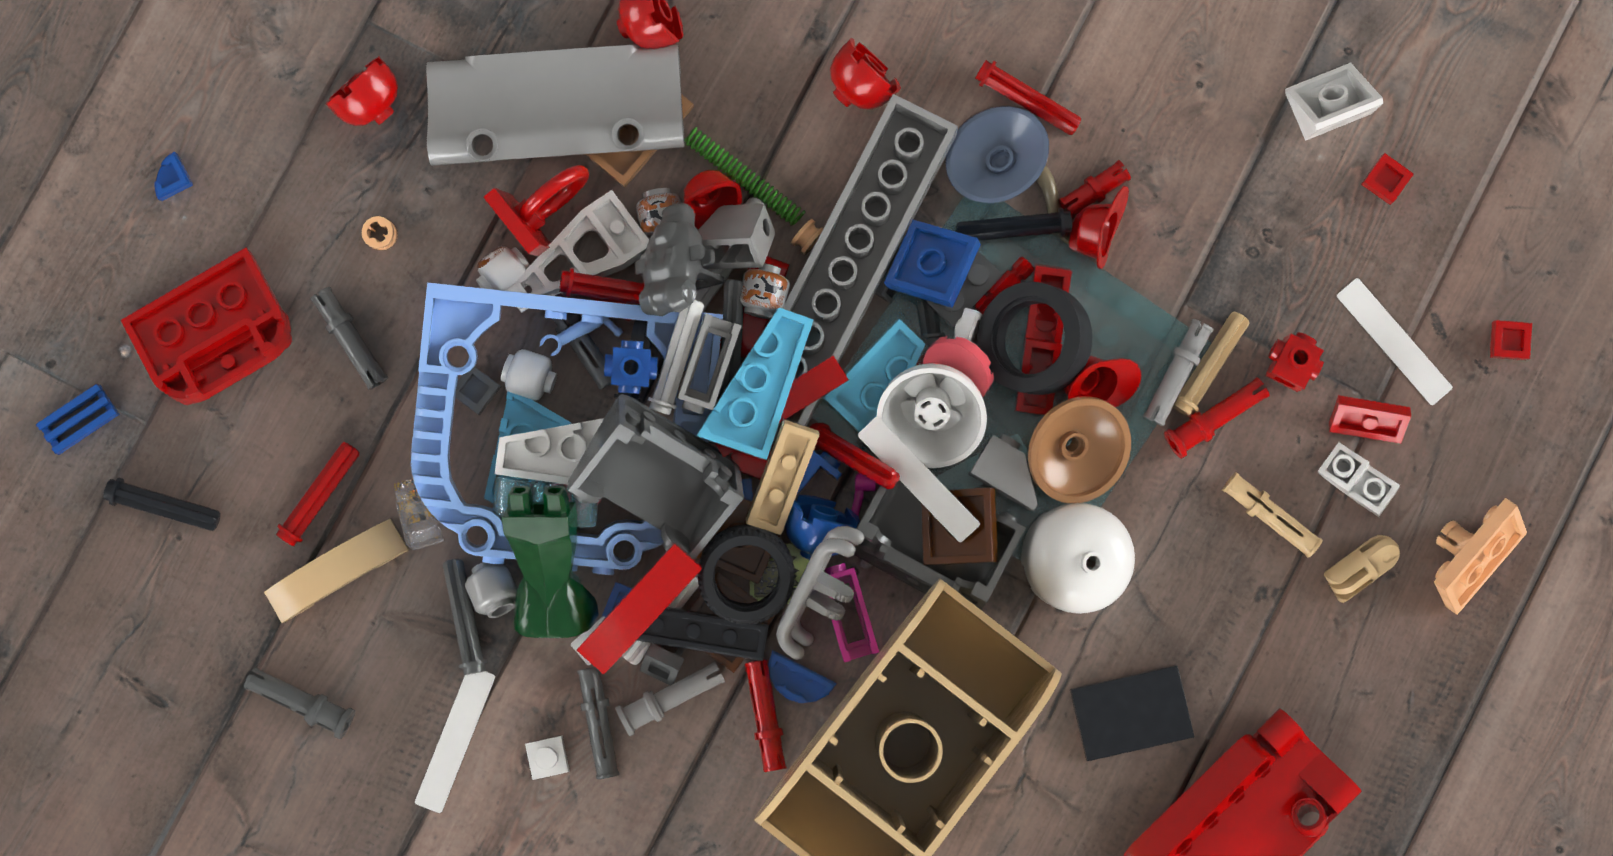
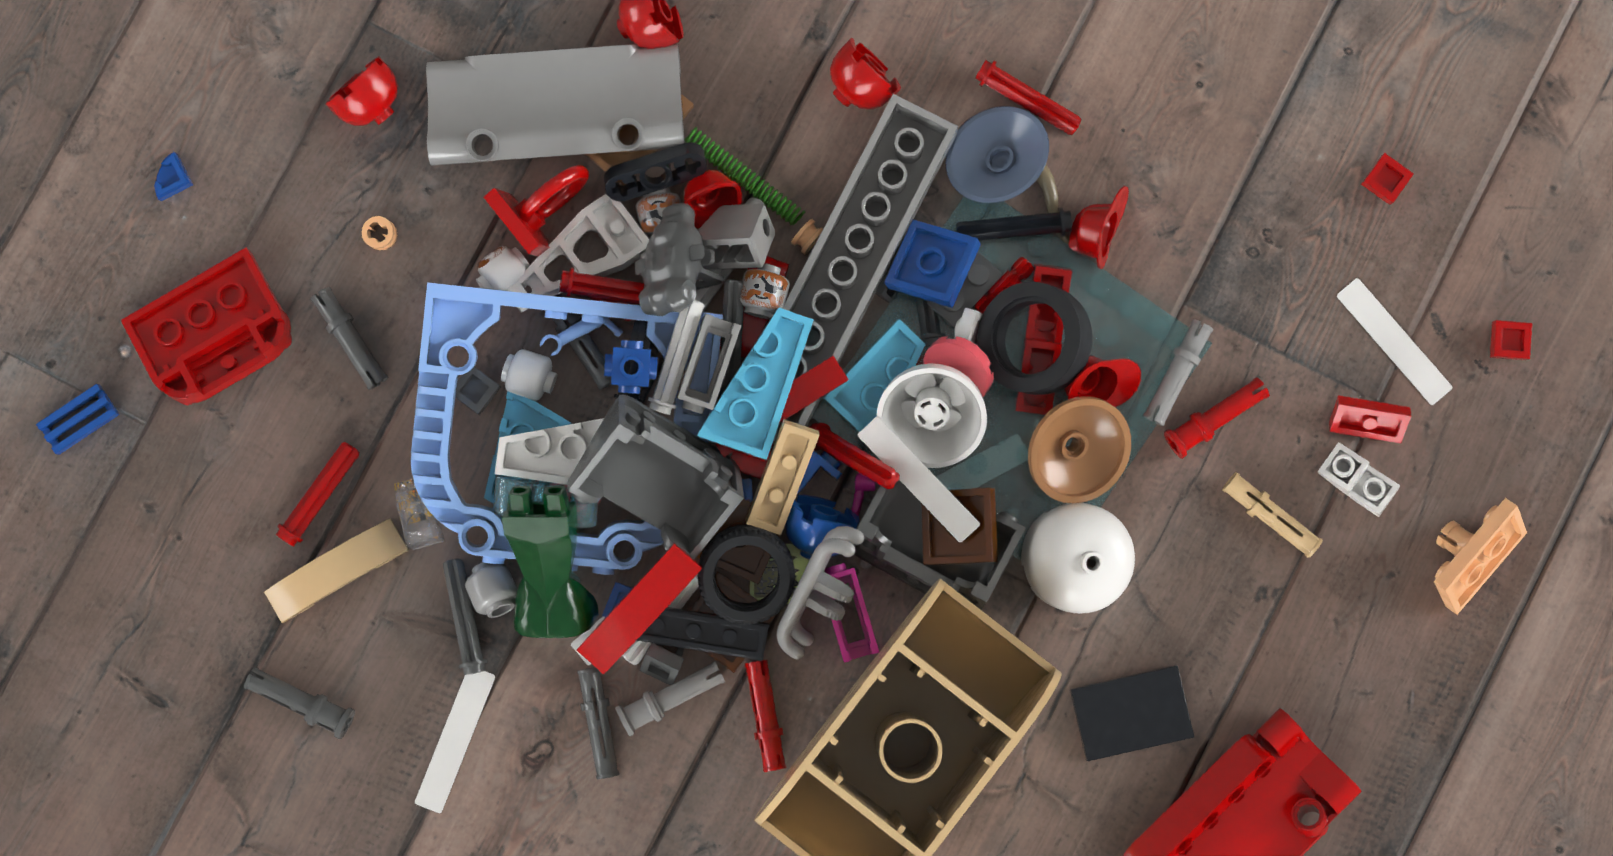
(159, 504): black axle -> none
(547, 757): white plate -> none
(633, 188): none -> black beam
(797, 681): blue tile -> none
(1006, 470): light grey slope -> none
(1095, 188): red pin -> none
(1211, 364): tan axle -> none
(1285, 369): red brick -> none
(1332, 100): white slope -> none
(1362, 567): tan arm -> none

